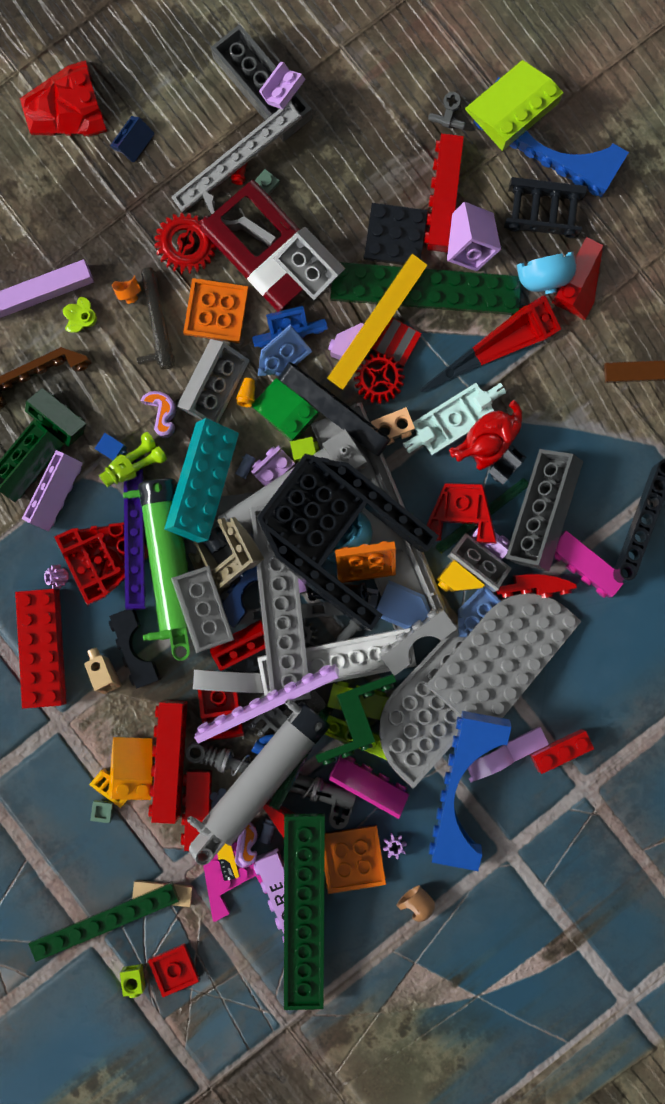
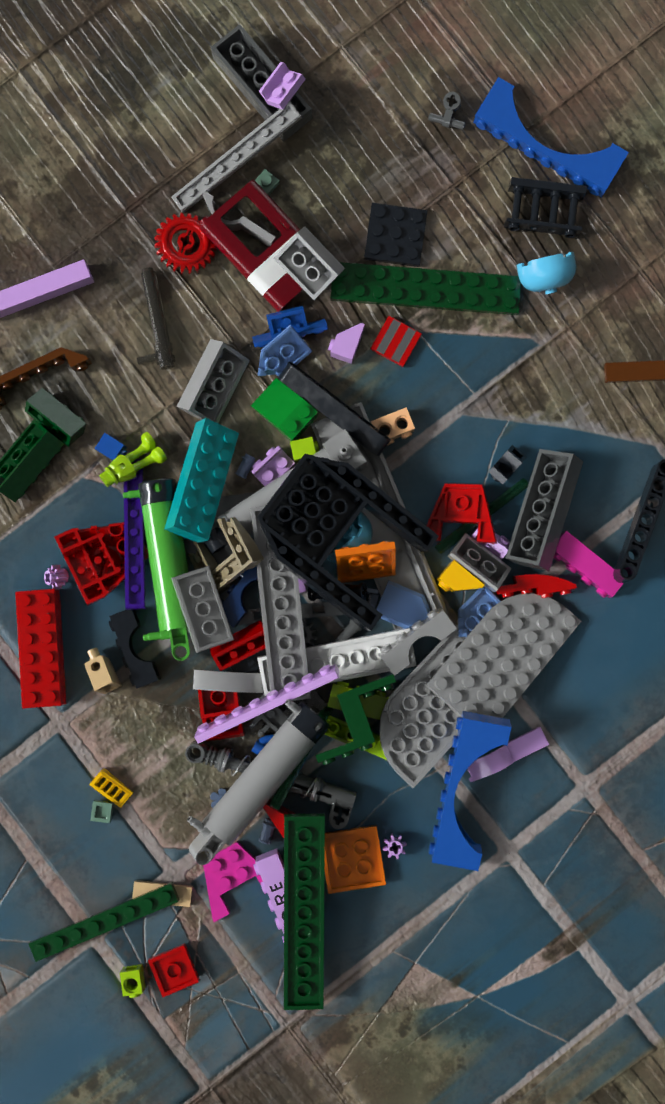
(52, 491): lavender brick -> none
(64, 104): red wedge -> none
(77, 313): lime plate -> none
(127, 290): orange piece -> none
(130, 768): light orange slope -> none
(132, 138): dark blue panel -> none
(165, 413): lavender animal -> none
(168, 761): red brick -> none
(196, 801): red brick -> none
(216, 310): orange plate -> none
(227, 863): sticker -> none
(238, 177): red pin -> none
(244, 856): lavender animal -> none
(246, 394): light orange cone -> none
(369, 786): dark pink slope -> none
(377, 321): yellow tile -> none
(387, 364): red gear -> none
(419, 902): medium nougat helmet -> none
(445, 191): red brick -> none
(452, 418): light aqua plate -> none
(472, 237): lavender slope -> none
(490, 437): red piece -> none
(514, 103): lime slope -> none
(524, 328): red plate -> none
(561, 751): red brick -> none
(580, 292): red wedge -> none

